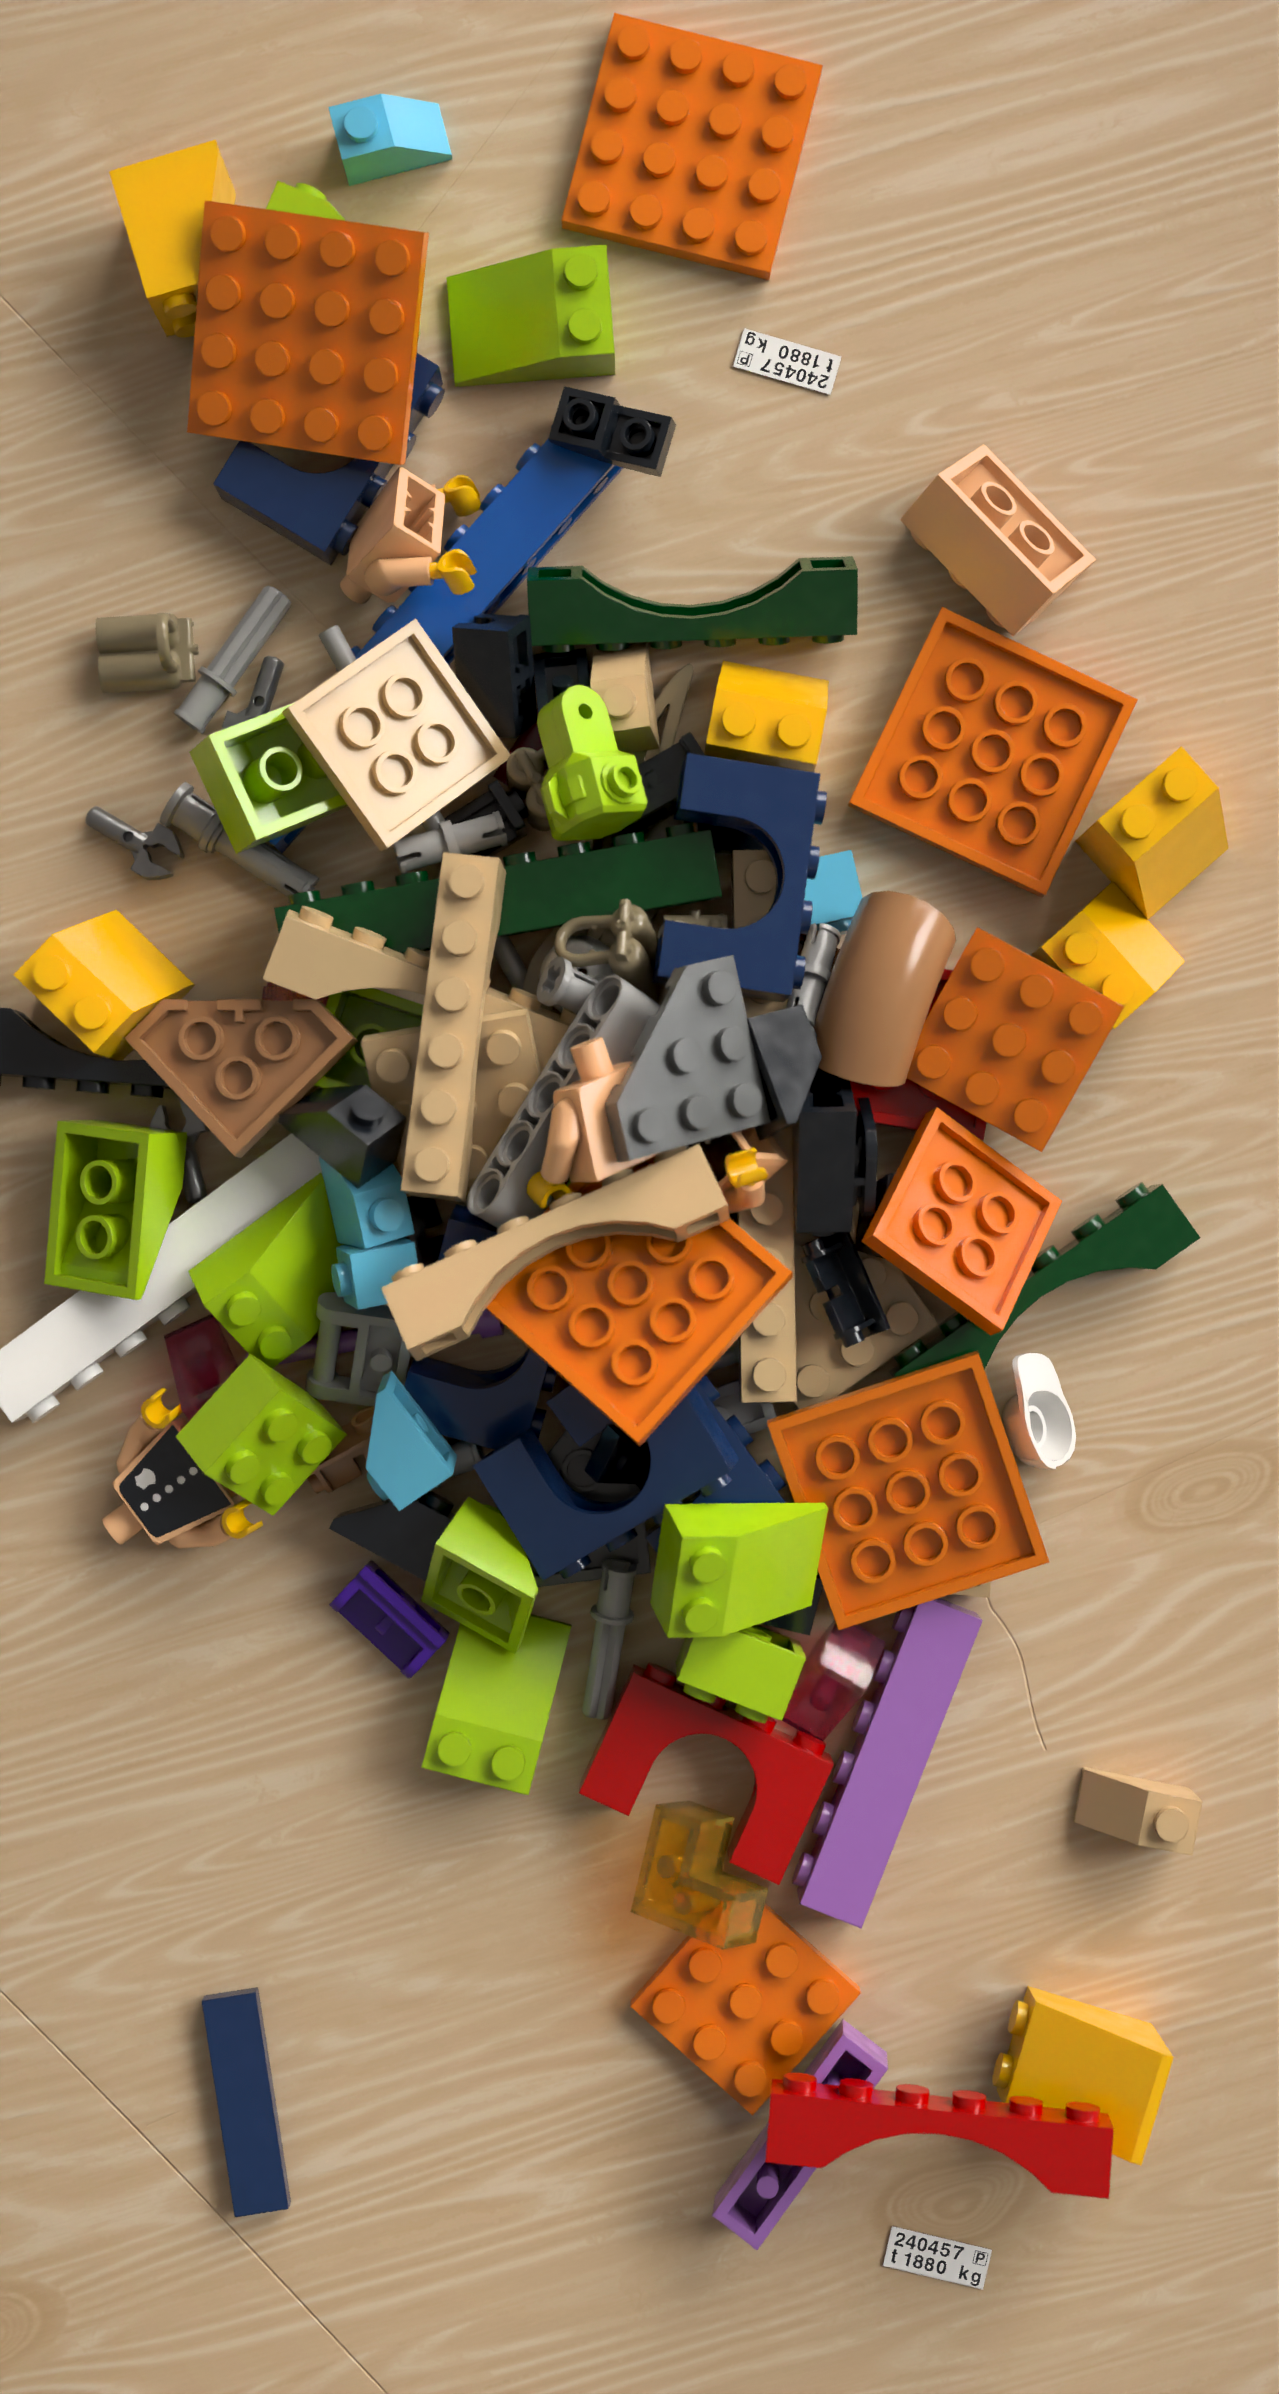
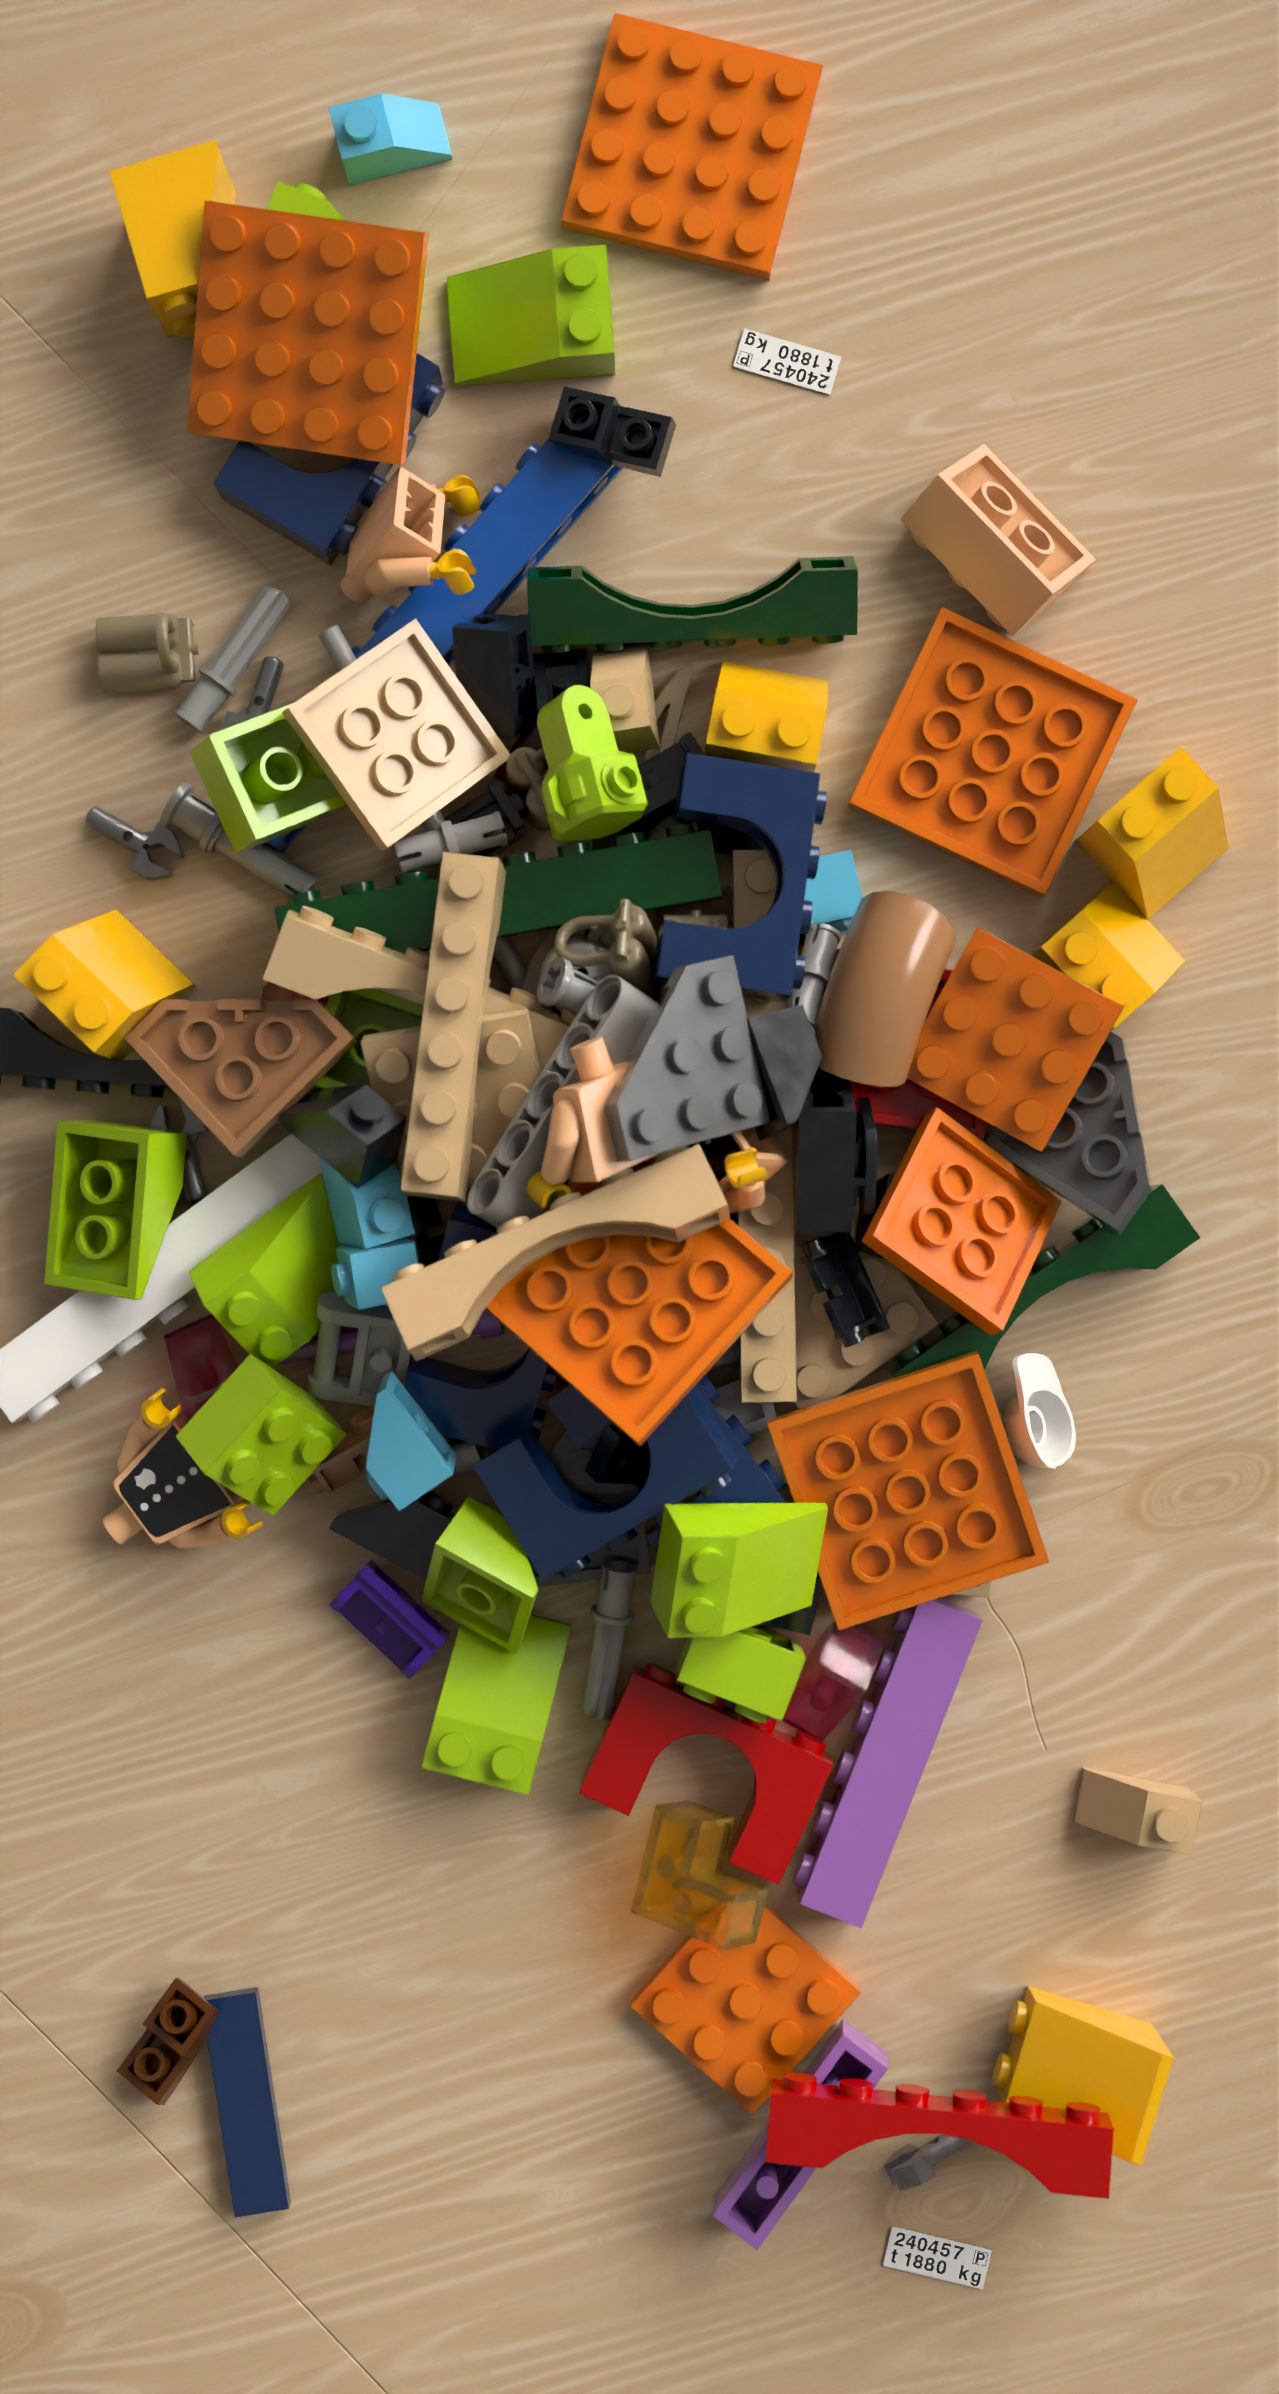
(170, 2043): none -> reddish brown slope
(913, 2165): none -> flat silver bar
(1096, 1148): none -> dark grey plate

